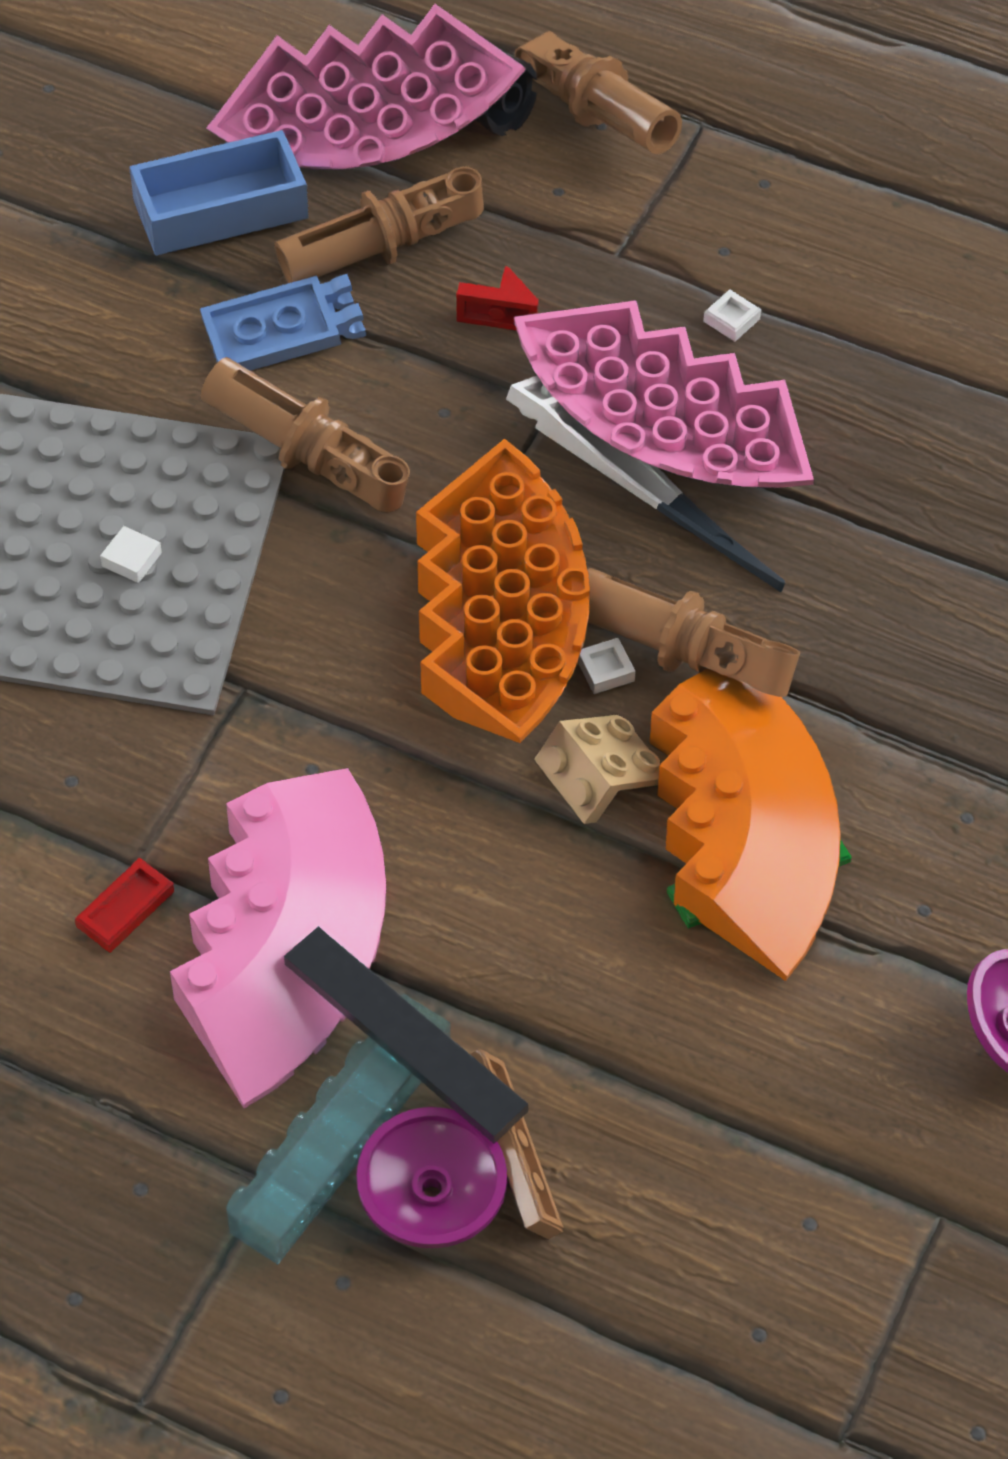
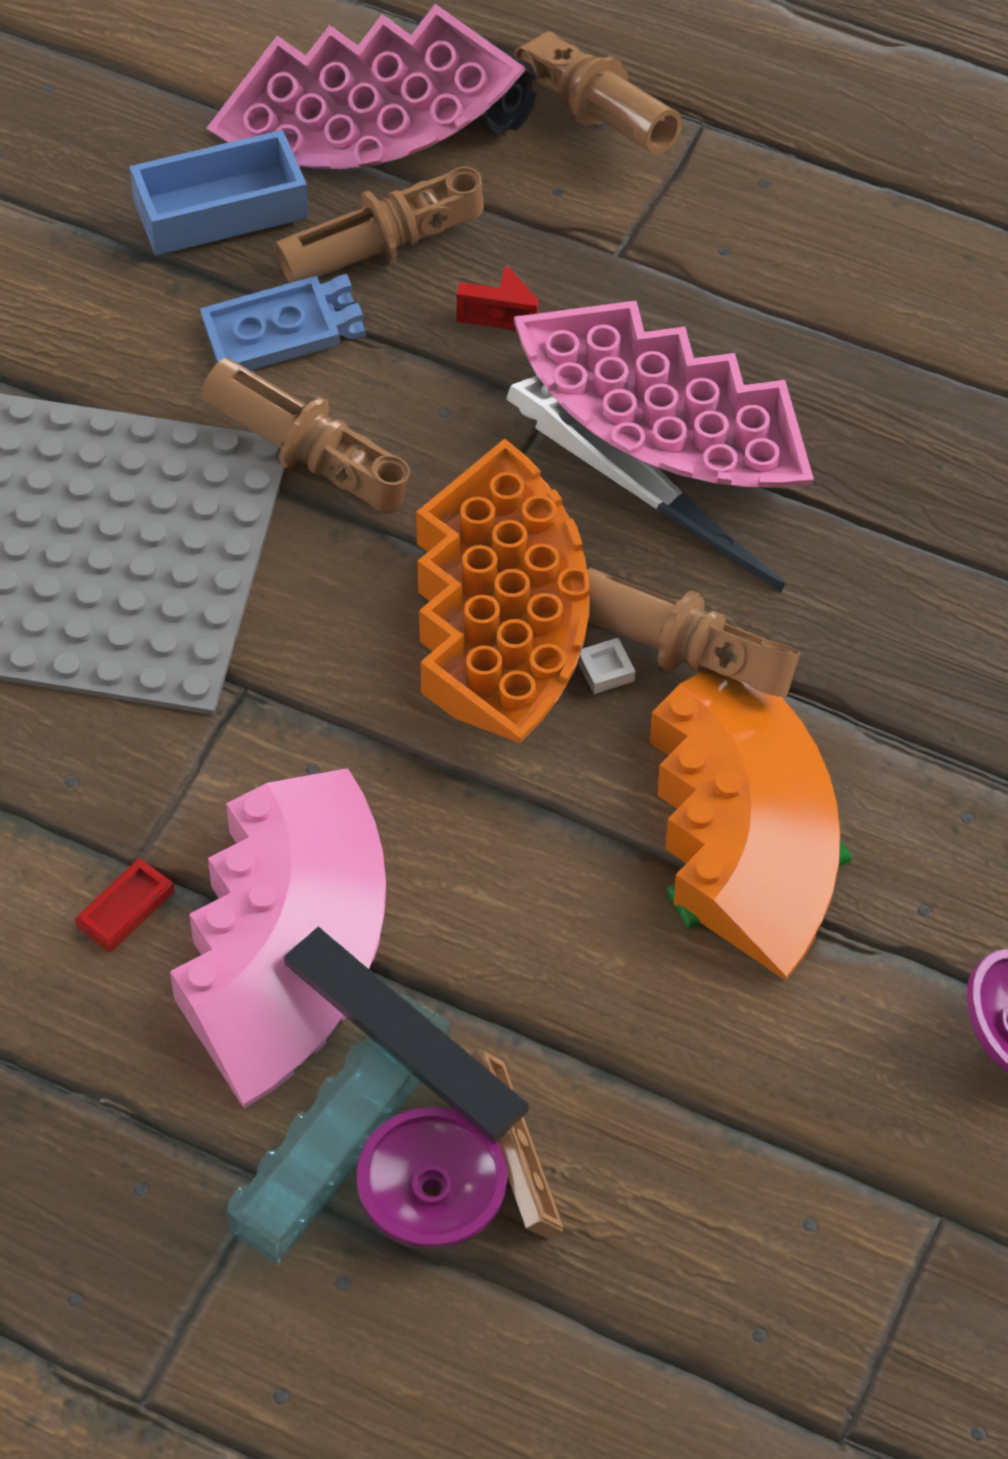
(131, 554): white tile -> none
(595, 760): tan bracket -> none
(732, 315): white tile -> none

